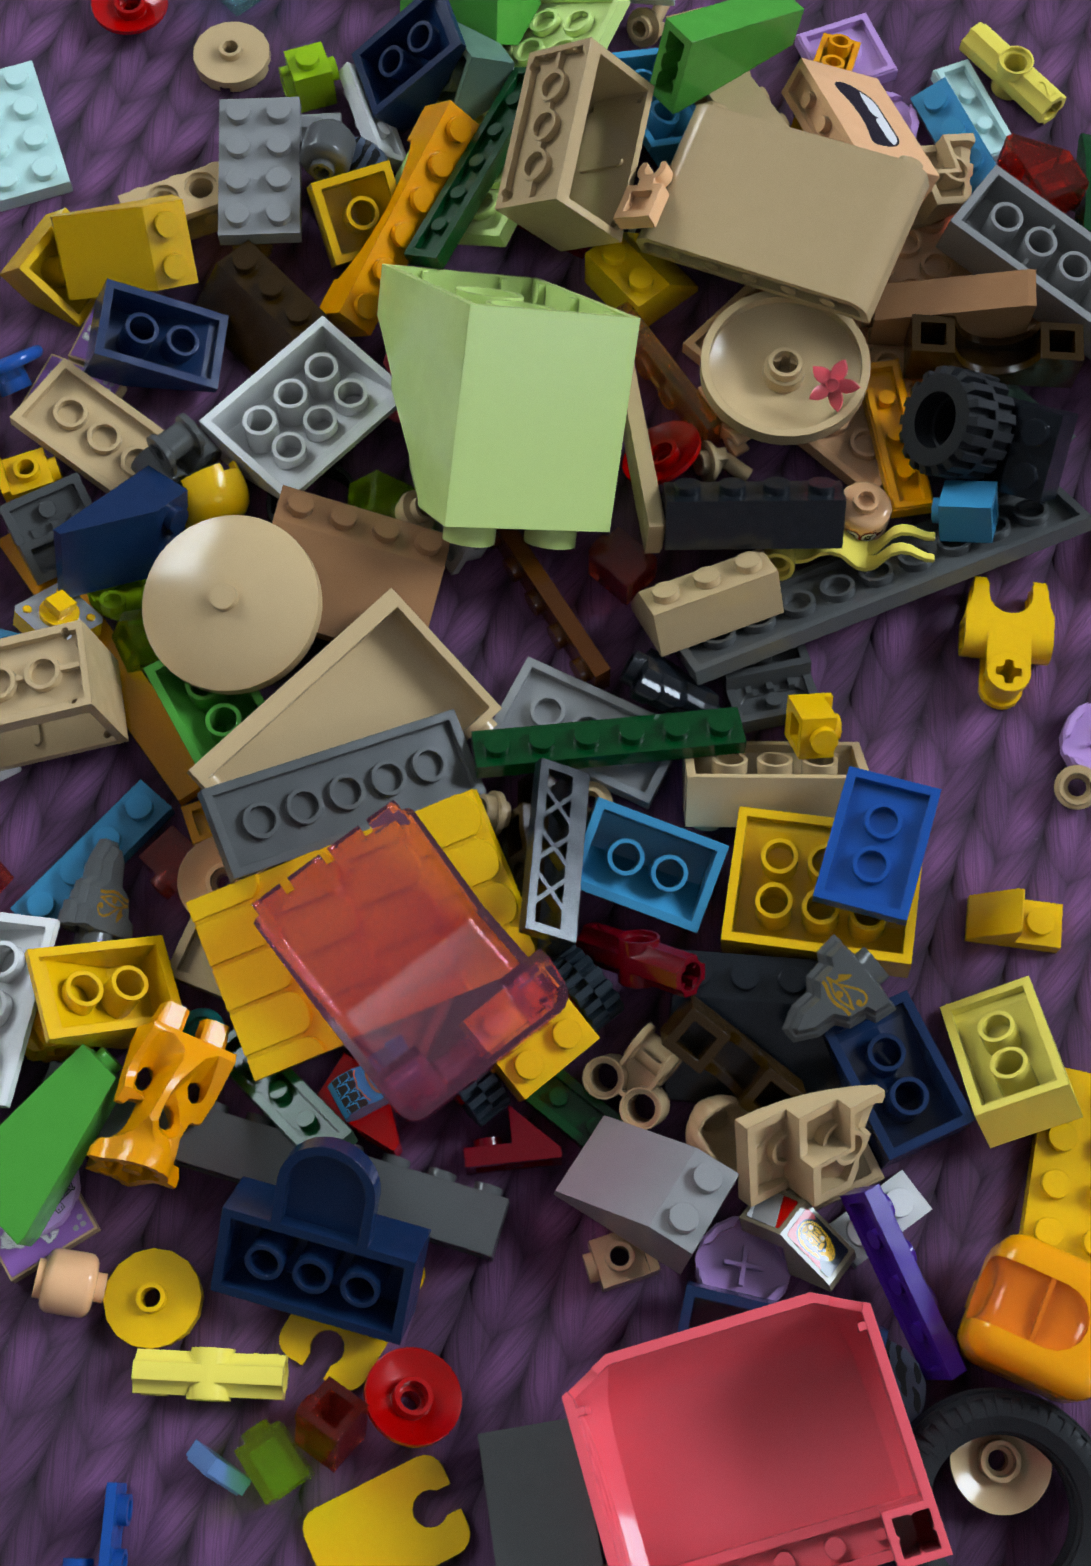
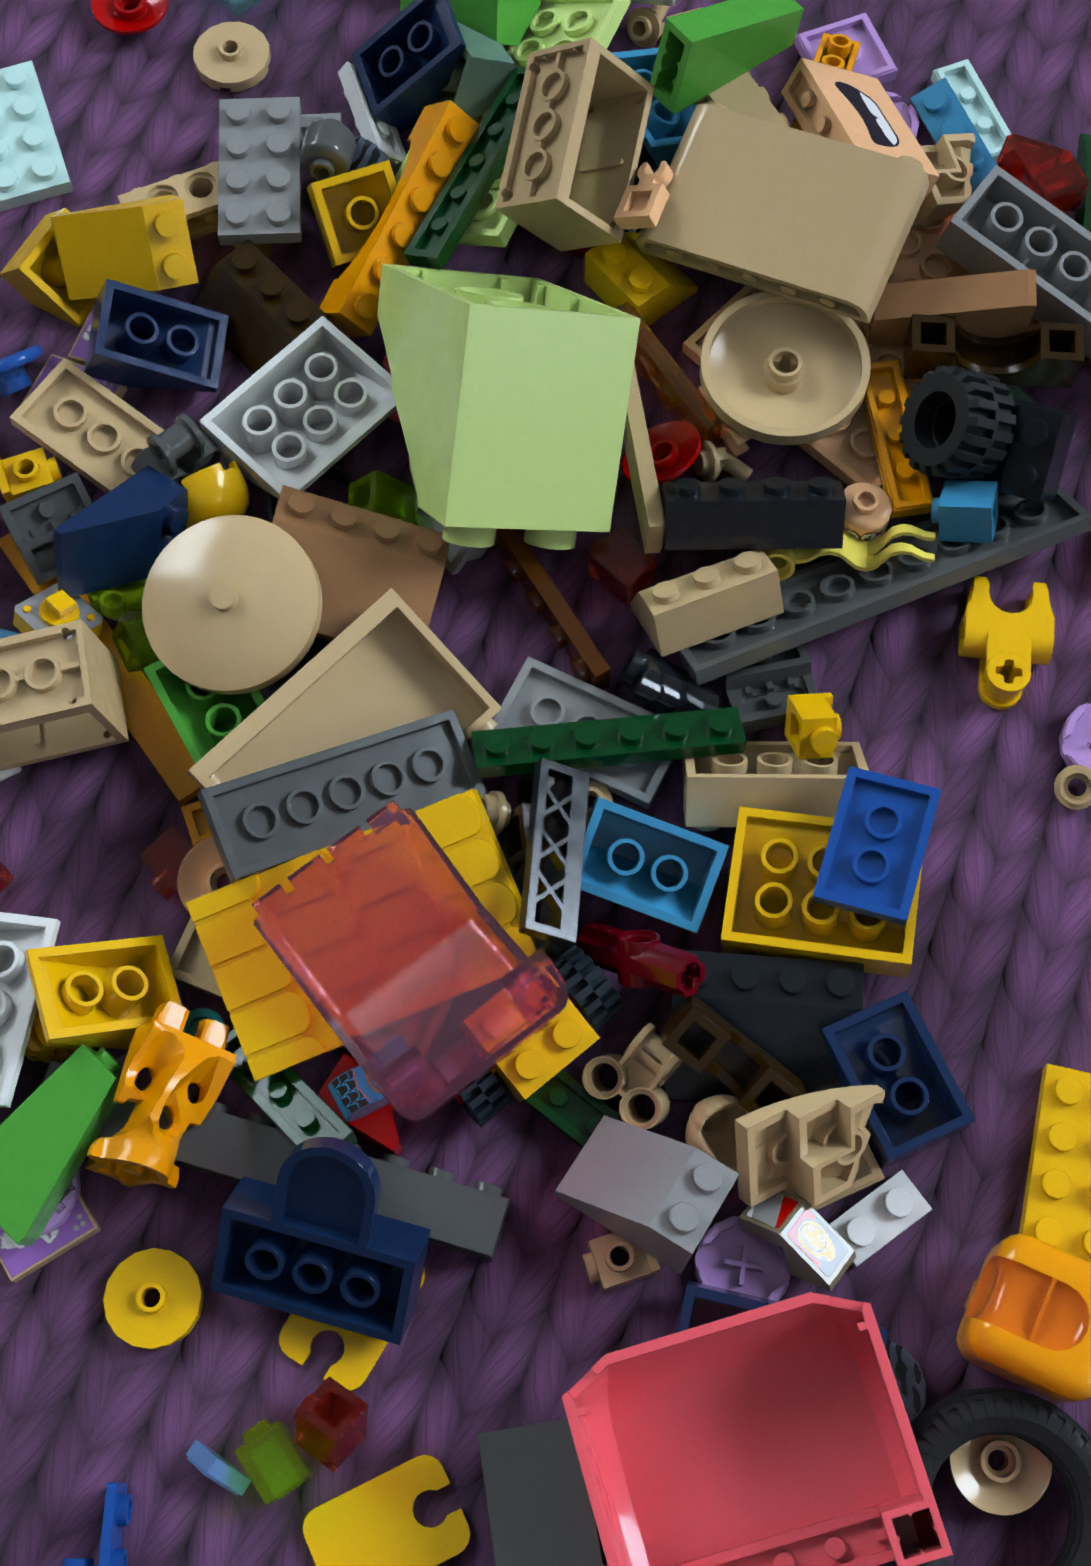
(69, 1282): light nougat head -> none
(98, 903): dark grey rock -> none
(128, 823): dark azure plate -> none
(210, 1374): light yellow piece -> none
(310, 76): lime brick -> none
(408, 511): tan plate -> none
(425, 1380): red dish -> none
(528, 1149): dark red slope -> none
(833, 384): coral plant -> none
(839, 992): dark grey rock -> none
(903, 1283): dark purple plate -> none
(1009, 1062): light yellow slope -> none
(1012, 73): light yellow piece -> none
(1012, 921): yellow slope -> none

